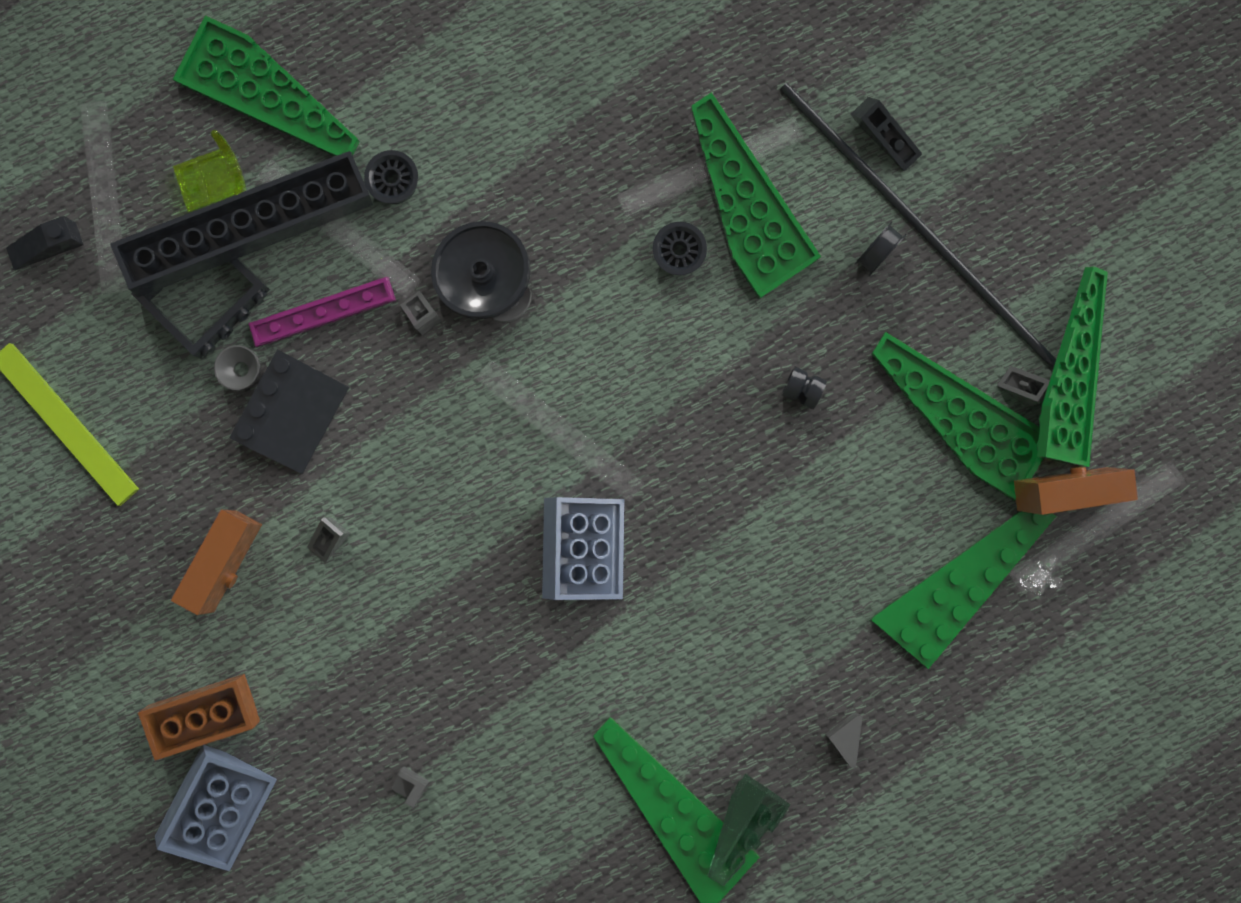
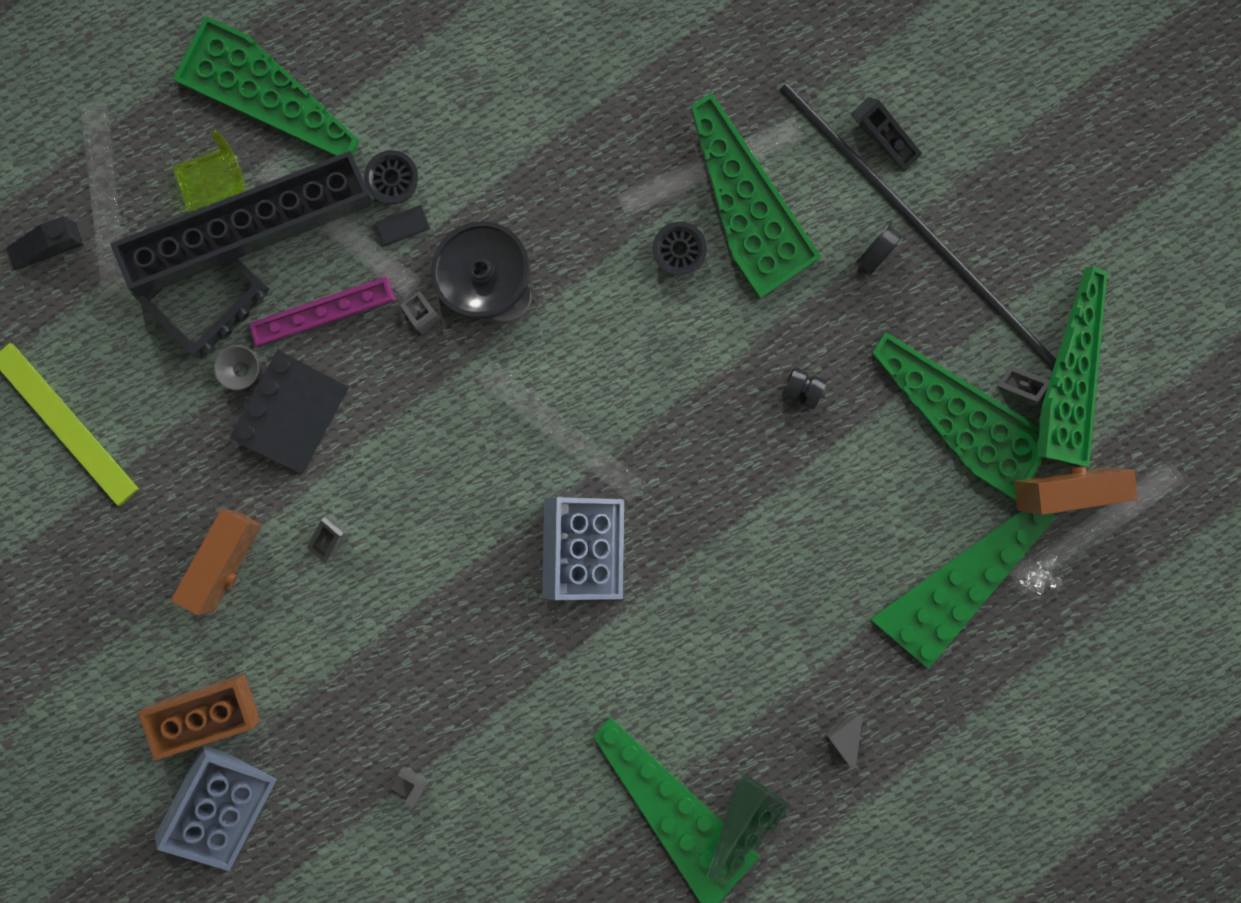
(402, 225): none -> black tile

